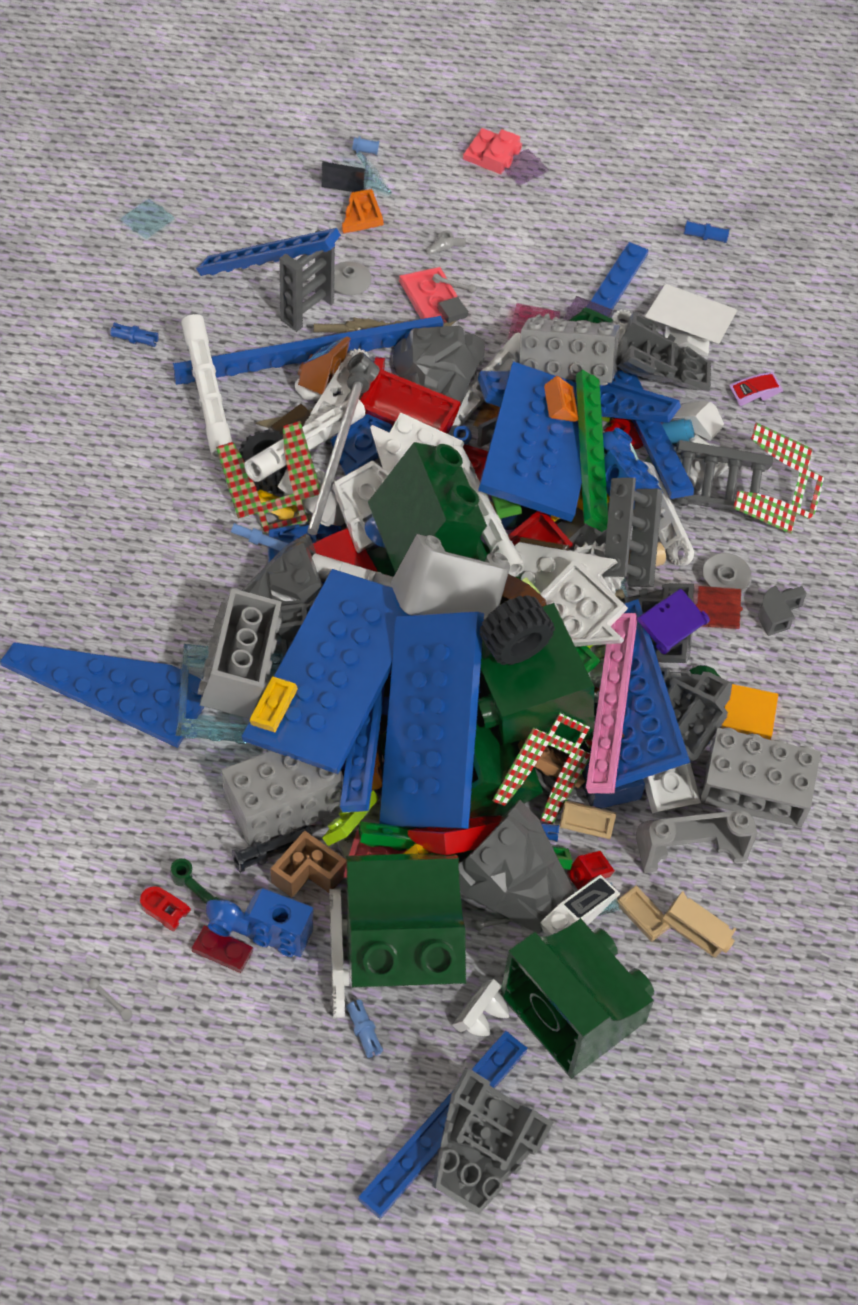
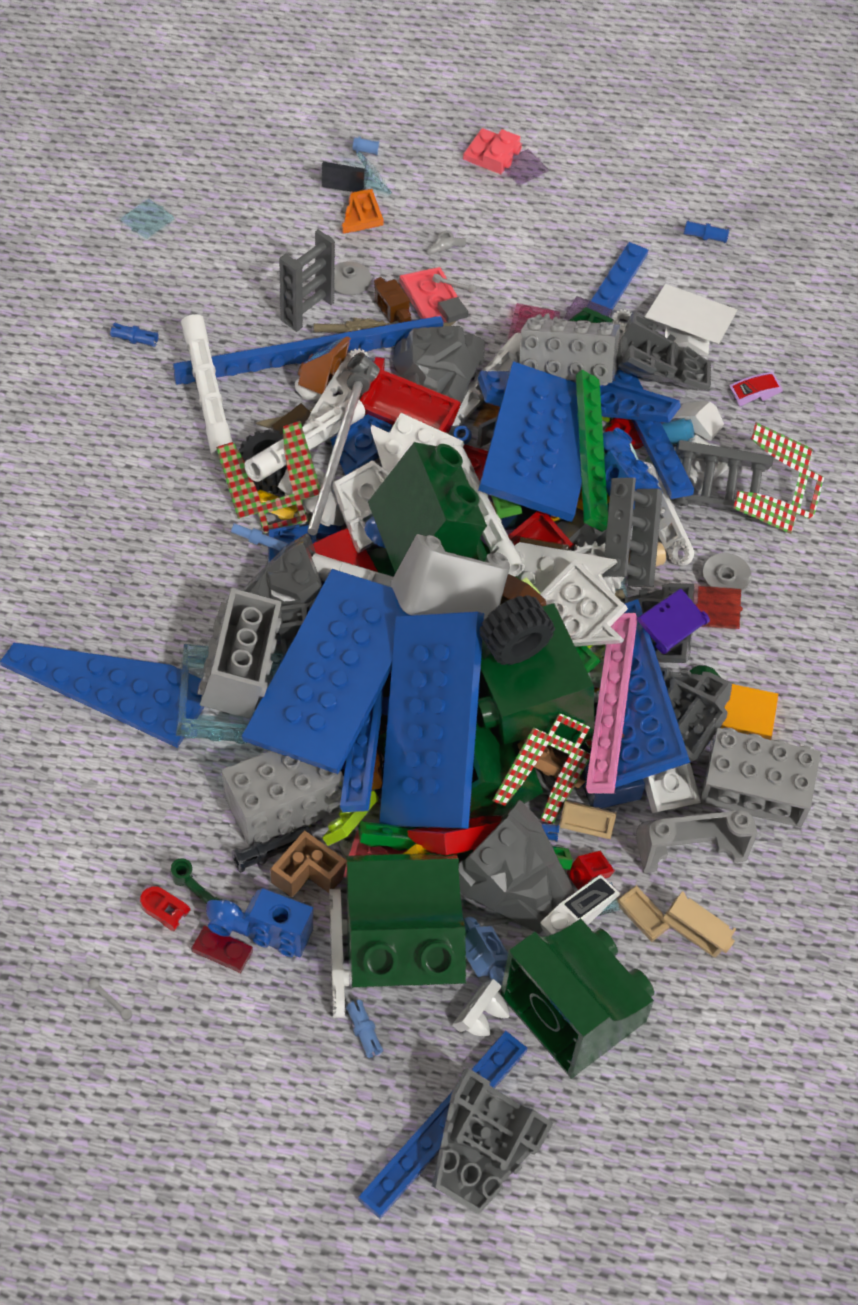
(268, 252): blue plate -> none
(273, 704): yellow plate -> none
(392, 300): none -> reddish brown piece
(485, 950): none -> medium blue piece
(560, 400): orange slope -> none
(776, 608): dark grey brick -> none

